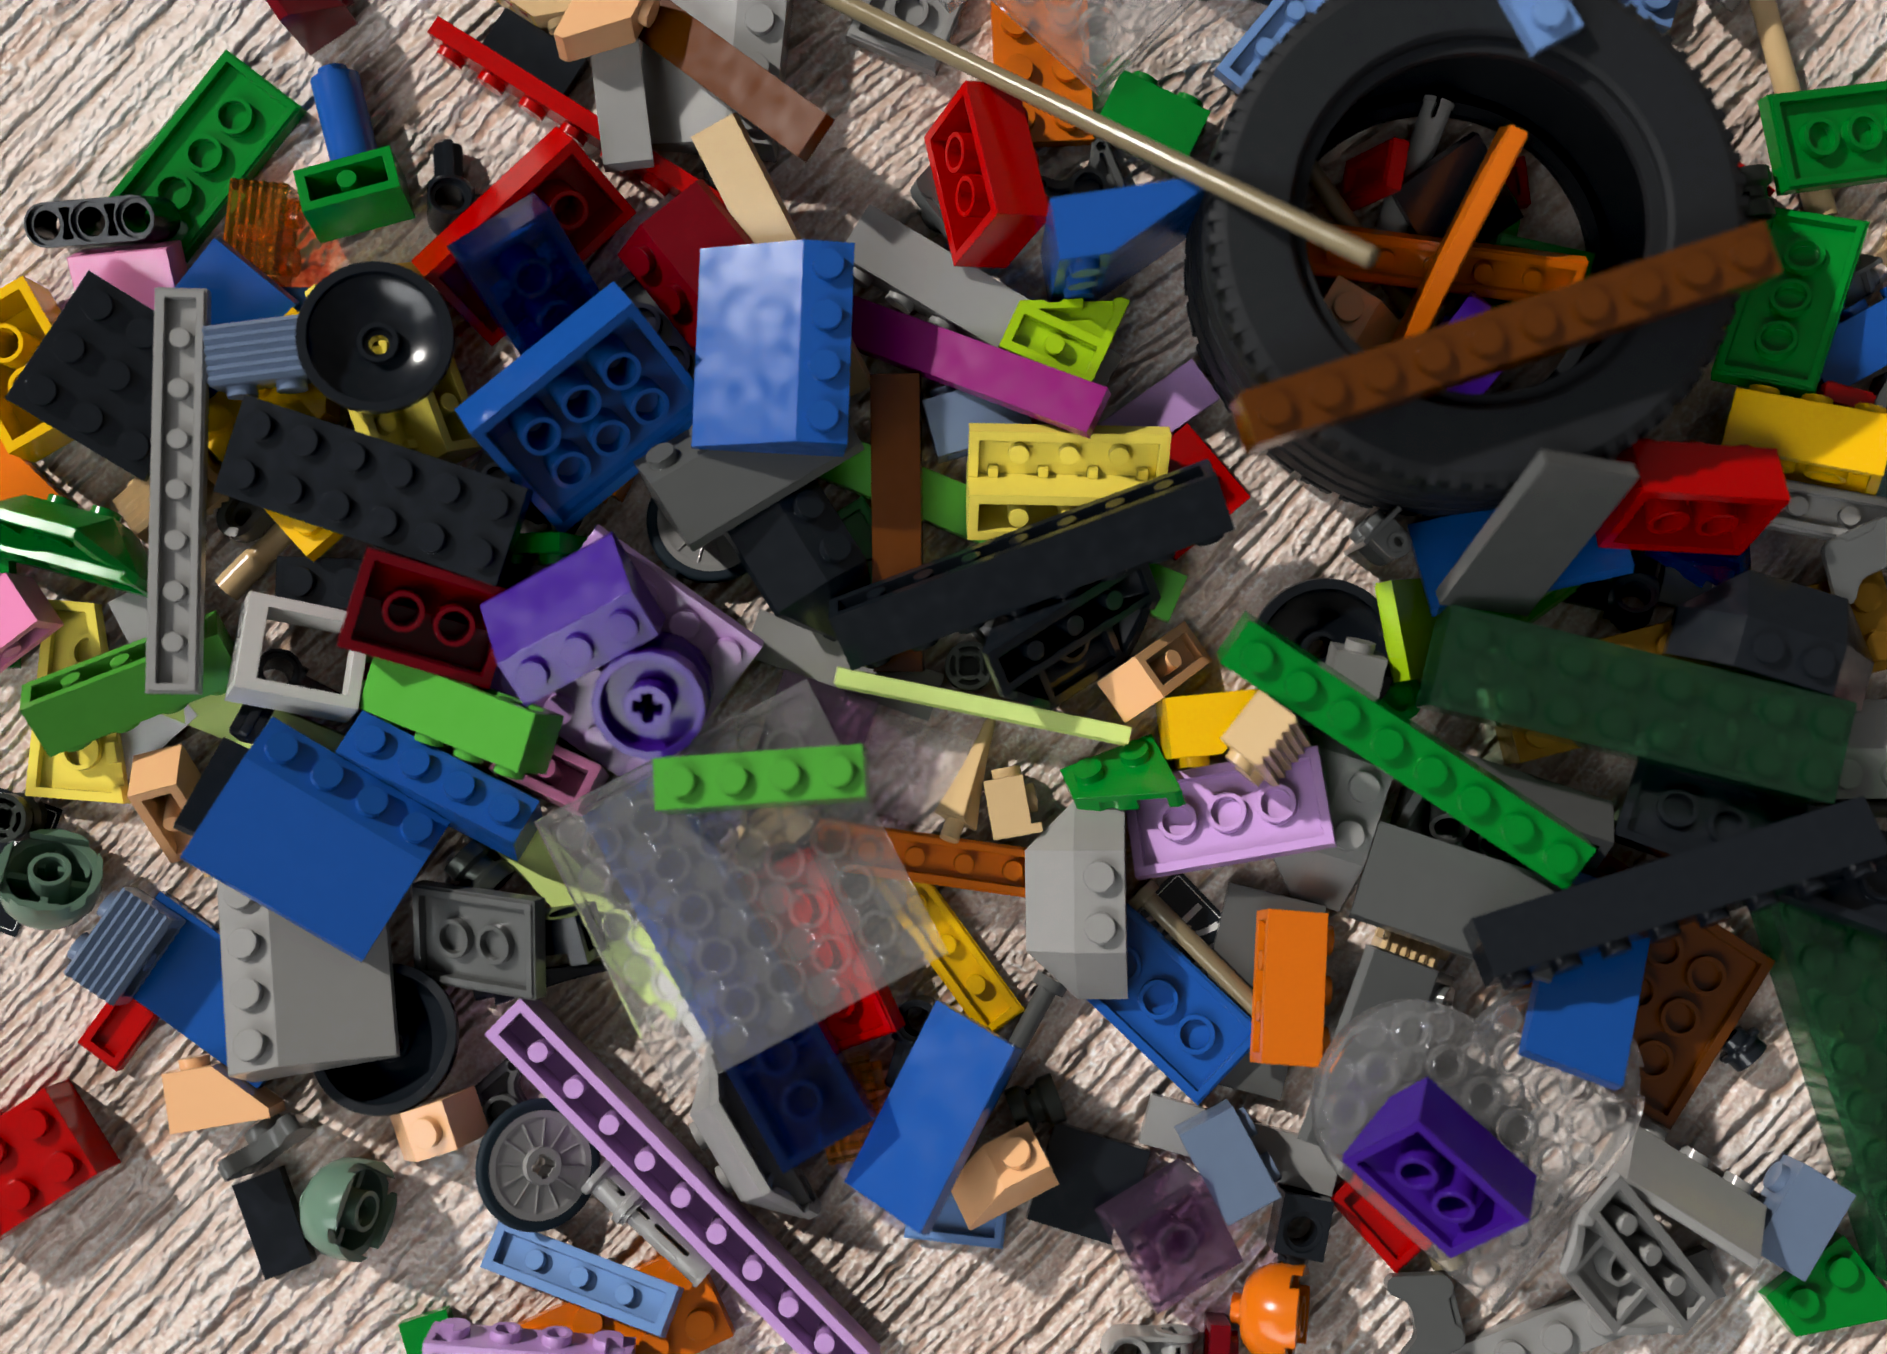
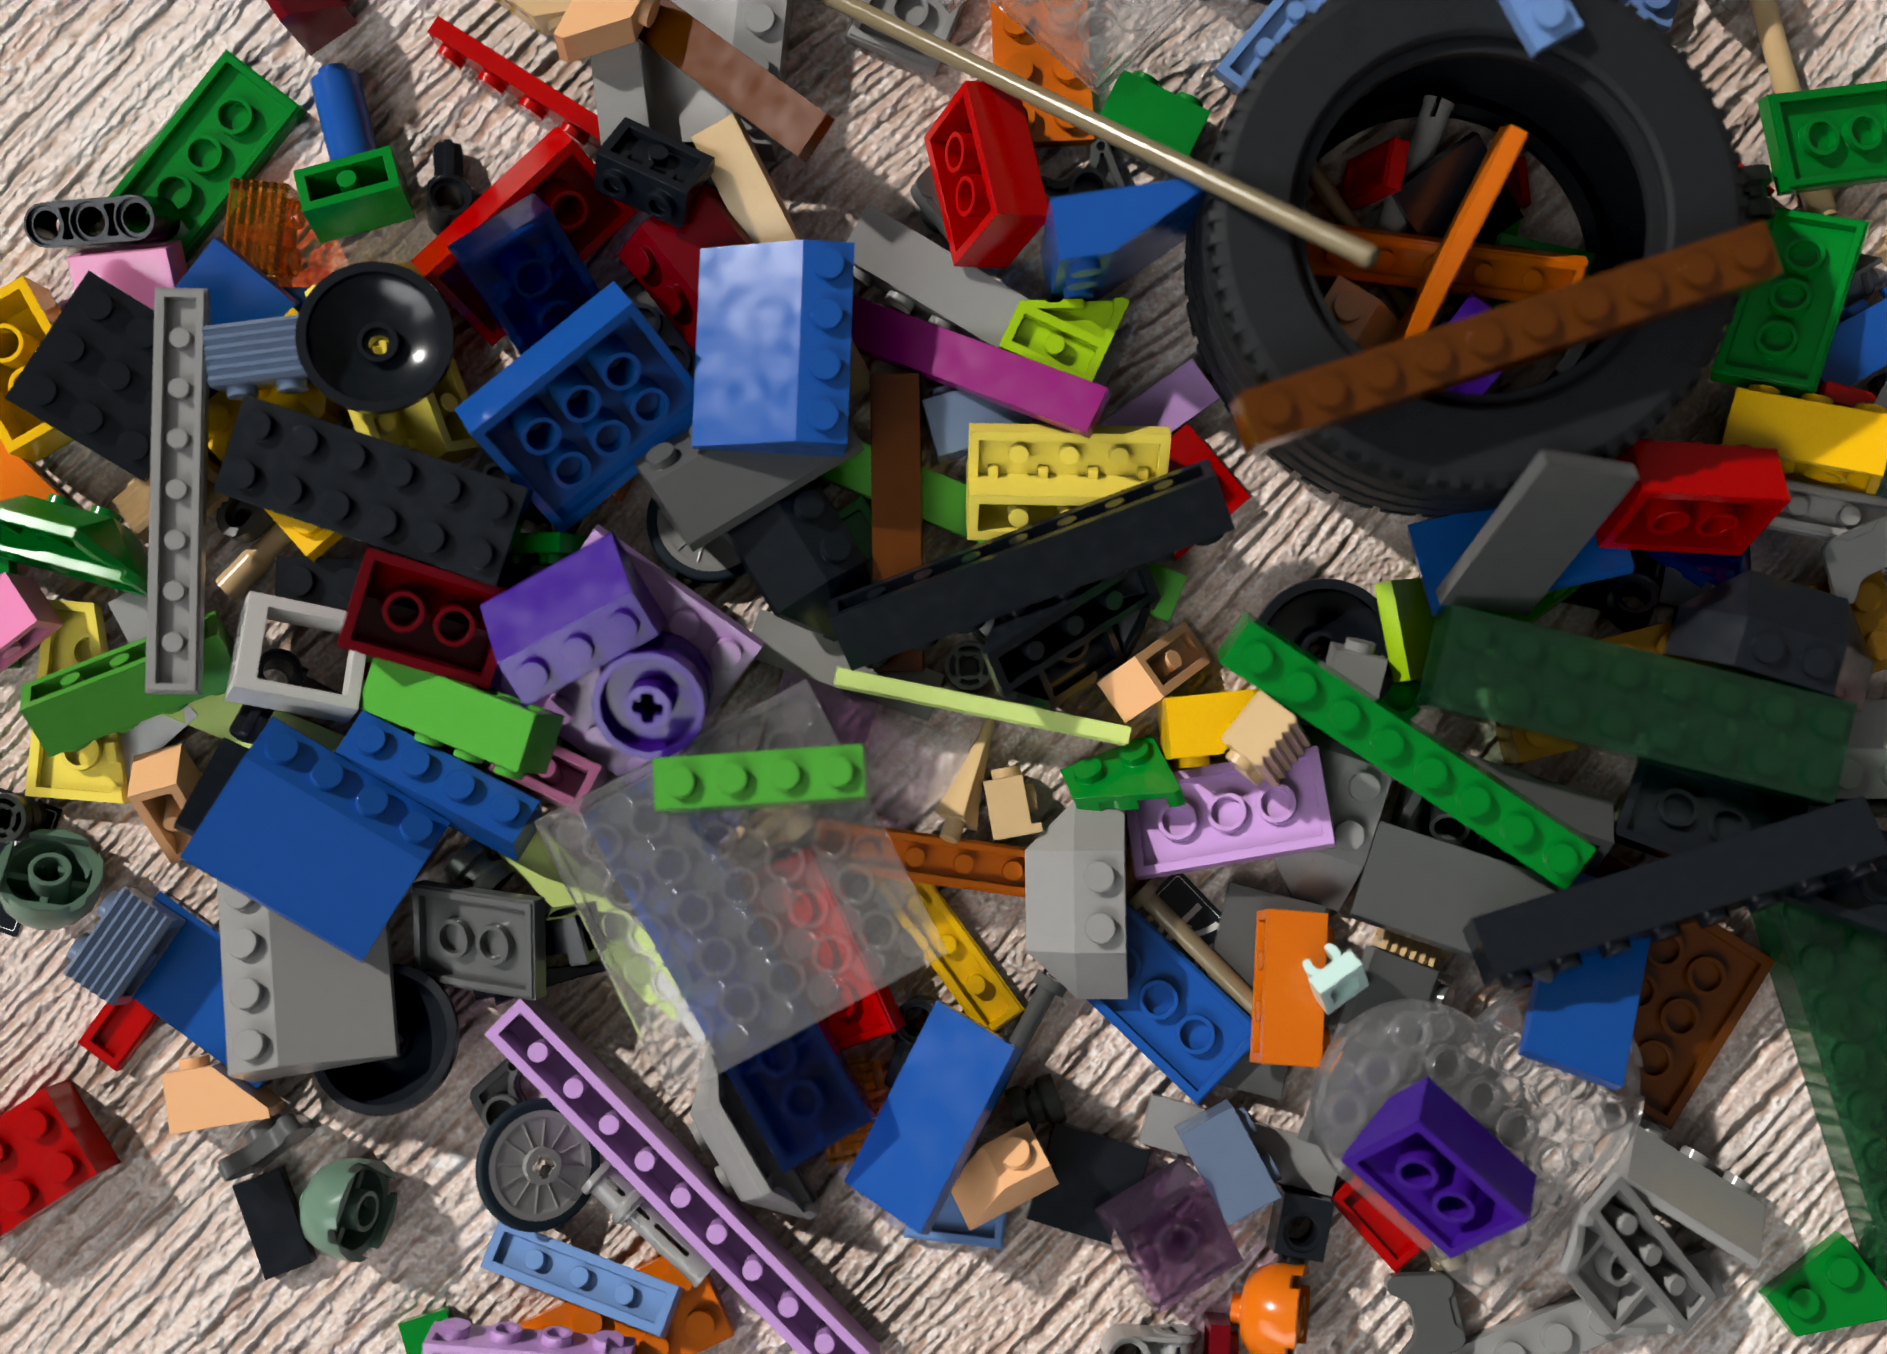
(440, 1125): light nougat slope -> none
(534, 52): black tile -> none
(651, 171): none -> black bracket
(1337, 980): none -> light aqua tile
(1380, 538): dark grey hinge -> none
(1742, 1048): black plate -> none
(1800, 1214): sand blue brick -> none

